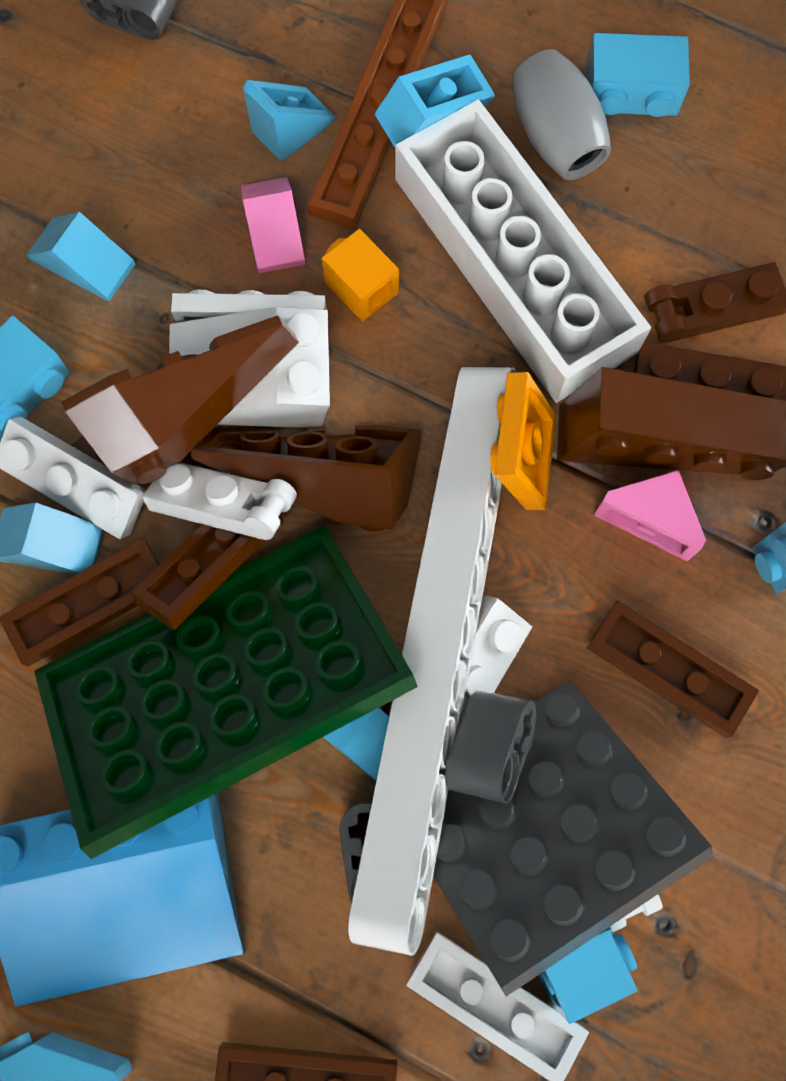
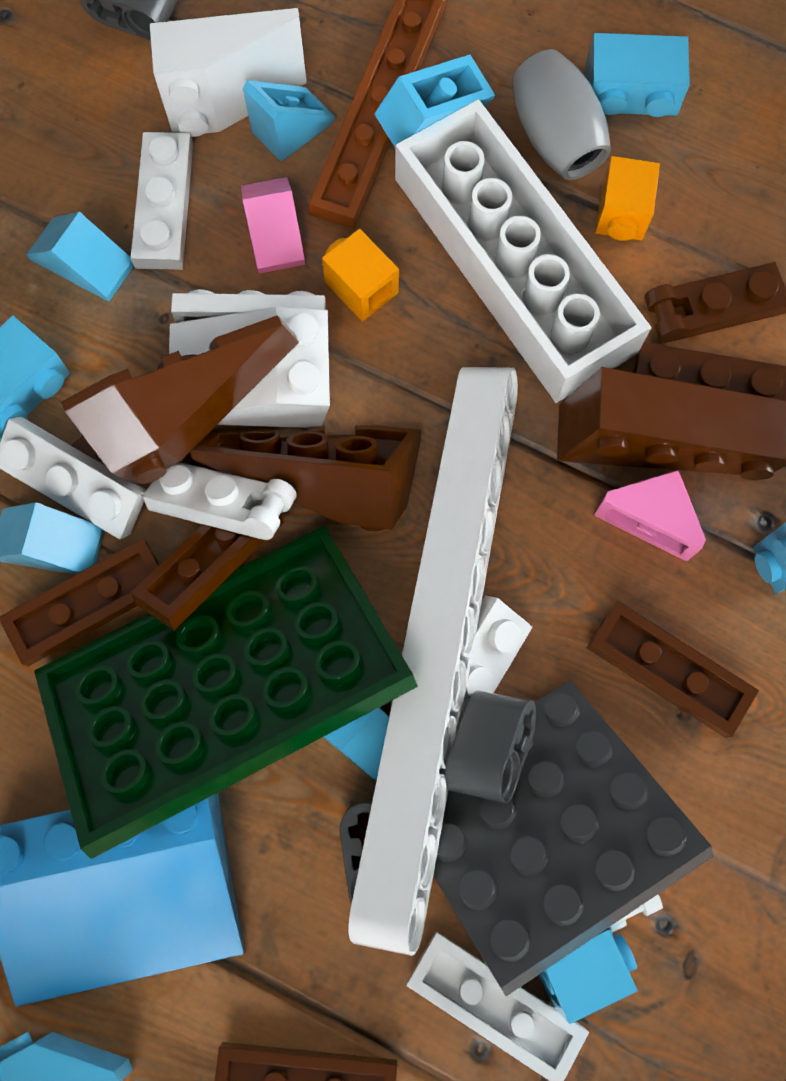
(162, 201): none -> white plate
(209, 59): none -> white slope
(525, 441): light orange plate -> none
(627, 198): none -> light orange brick

